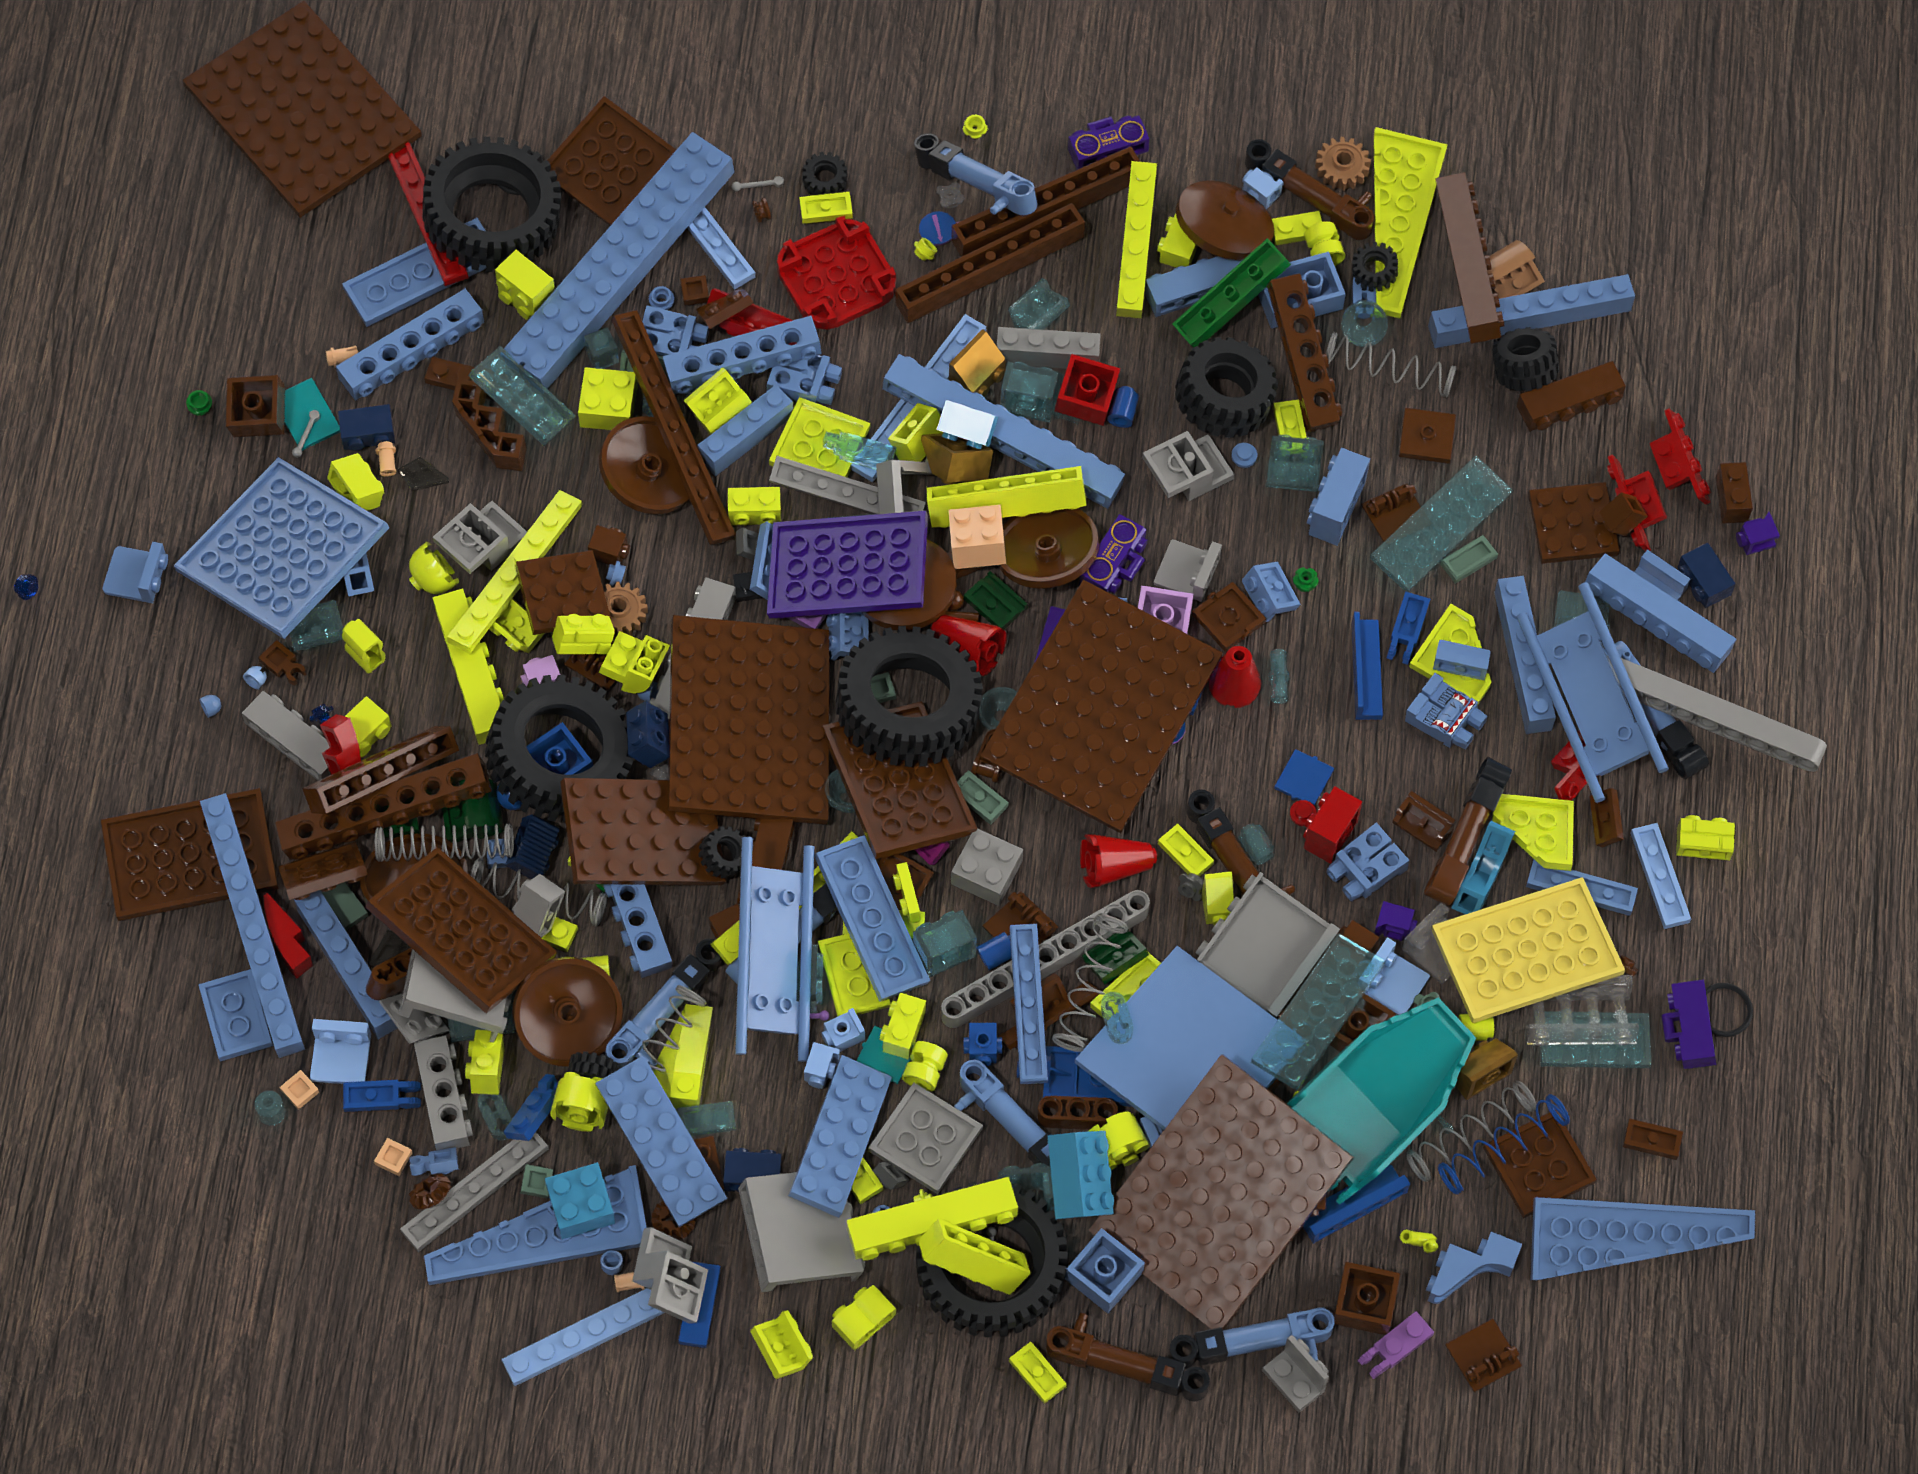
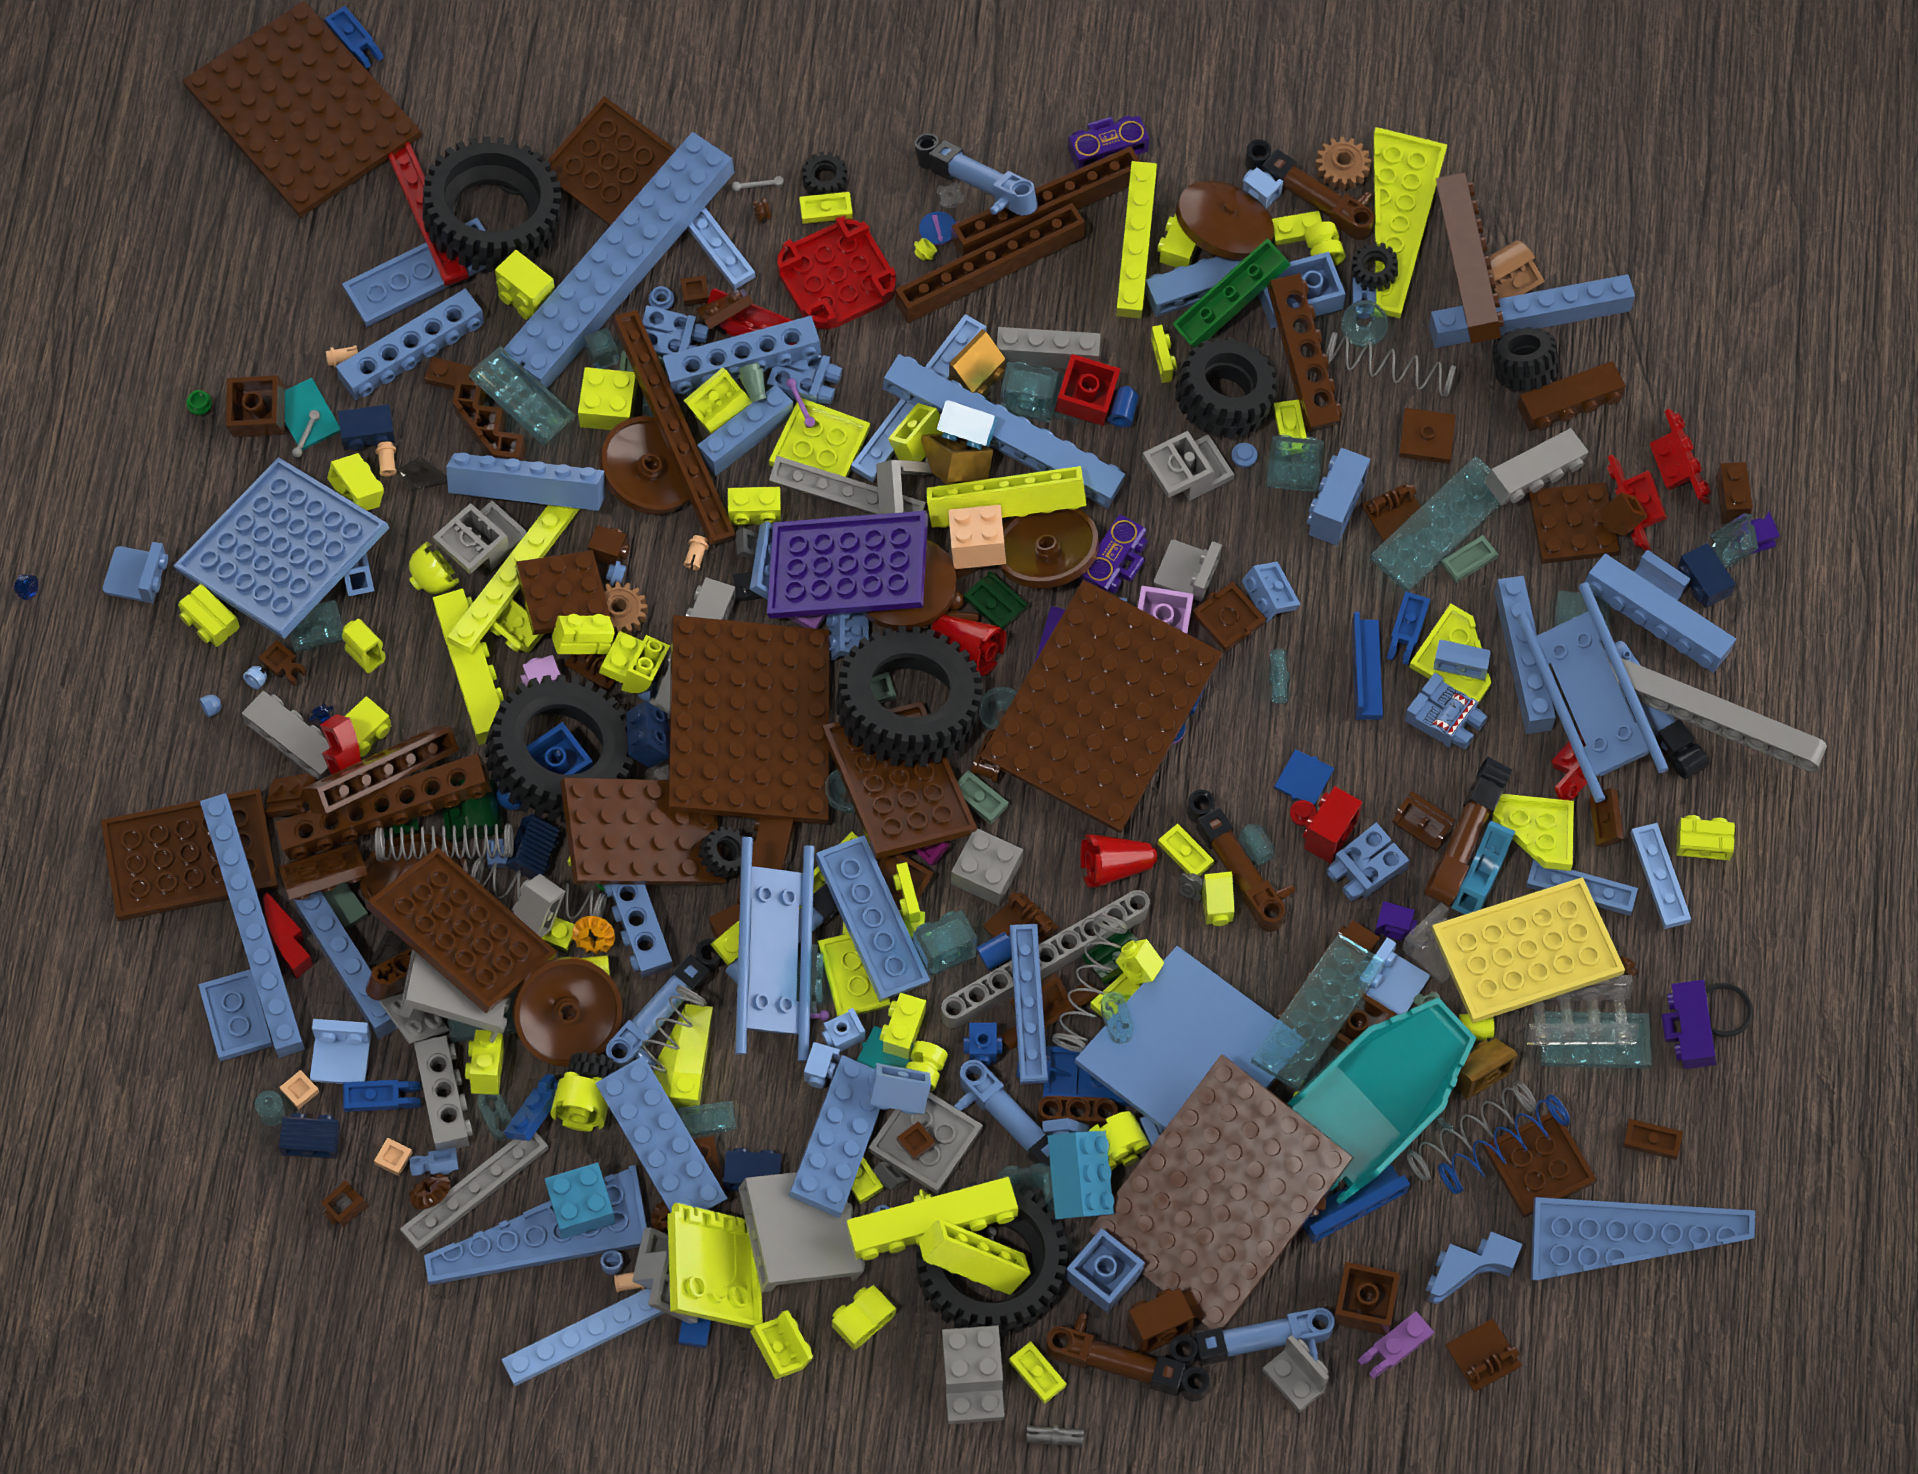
(208, 616): none -> neon yellow brick
(287, 795): none -> reddish brown plate
(309, 1136): none -> dark blue brick
(343, 1204): none -> reddish brown window
(353, 35): none -> blue hinge
(526, 481): none -> medium blue brick
(534, 1182): sand green plate -> none
(600, 928): none -> light orange gear
(696, 551): none -> light nougat pin
(712, 1267): none -> neon yellow hinge
(753, 381): none -> sand green cone
(809, 421): none -> medium lavender hinge
(858, 449): clear light blue hinge -> none
(899, 1089): none -> medium blue brick
(915, 1141): none -> reddish brown plate
(973, 1374): none -> light grey bracket
(975, 121): neon yellow plate -> none
(1038, 307): clear light blue bracket -> none
(1055, 1436): none -> flat silver pin
(1063, 1126): none -> medium blue plate
(1139, 961): none -> neon yellow brick
(1159, 1320): none -> reddish brown brick
(1165, 362): none -> neon yellow plate
(1235, 678): red cone -> none
(1266, 944): light grey panel -> none
(1305, 585): green plate -> none
(1420, 1239): neon yellow arm -> none
(1536, 467): none -> light grey brick
(1735, 540): none -> clear light blue plate

